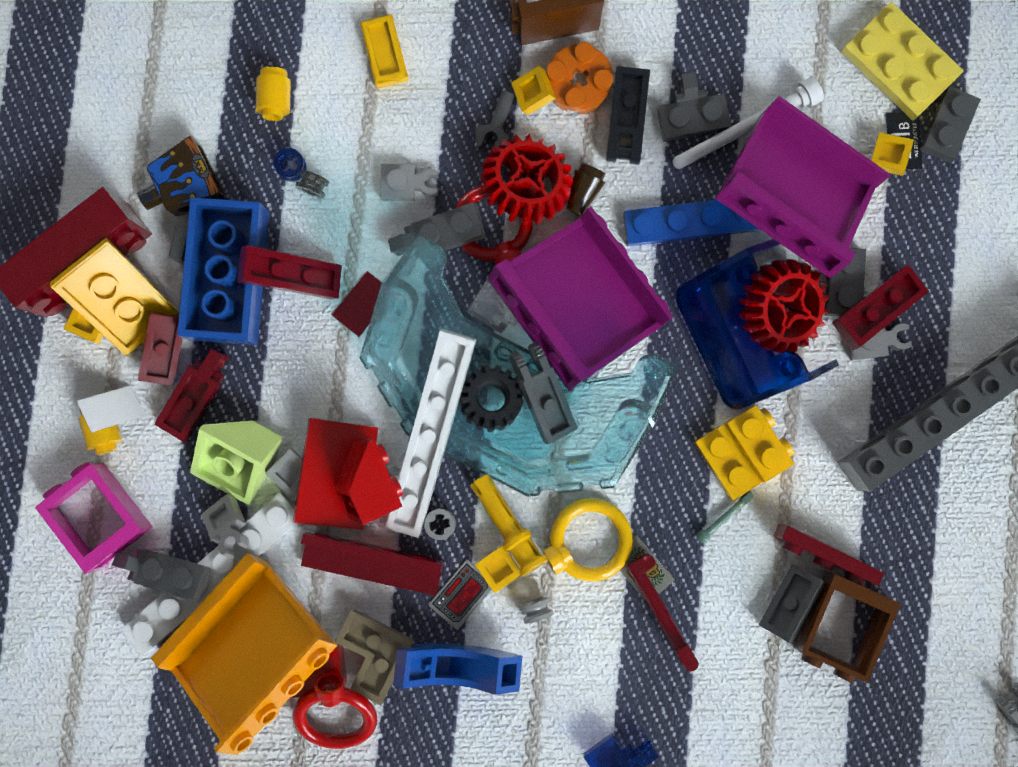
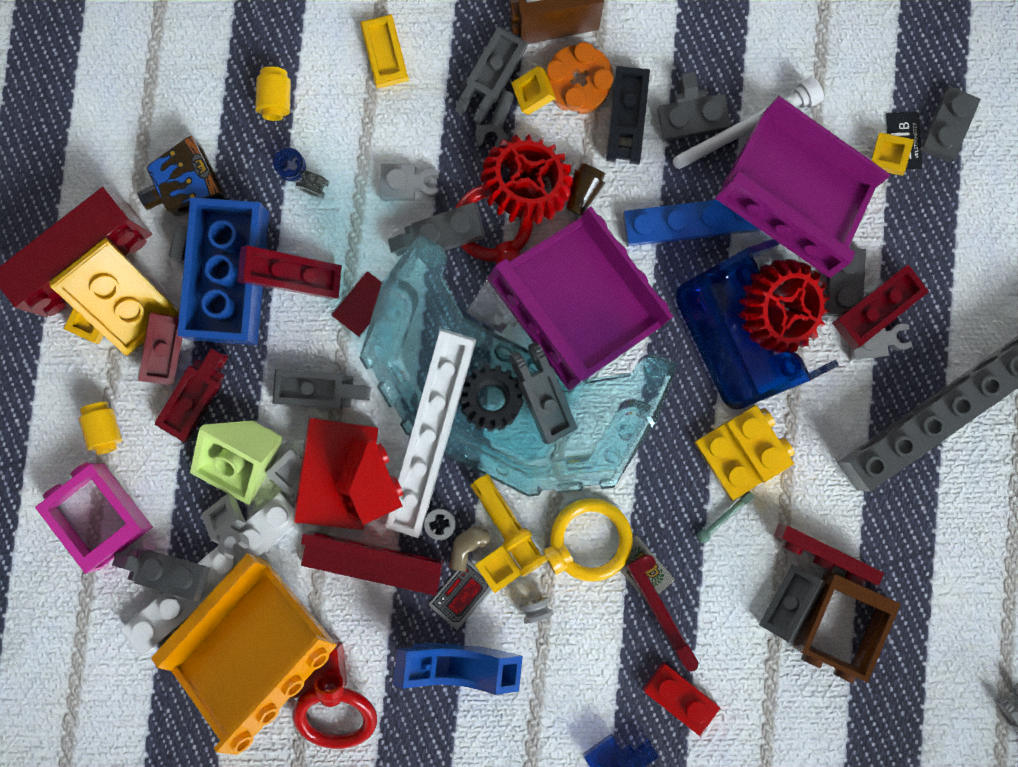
(110, 408): white sticker -> none
(316, 389): none -> dark grey hinge
(378, 646): dark tan plate -> none
(465, 543): none -> dark tan arm
(492, 72): none -> dark grey hinge
(681, 698): none -> red plate
(902, 61): light yellow plate -> none

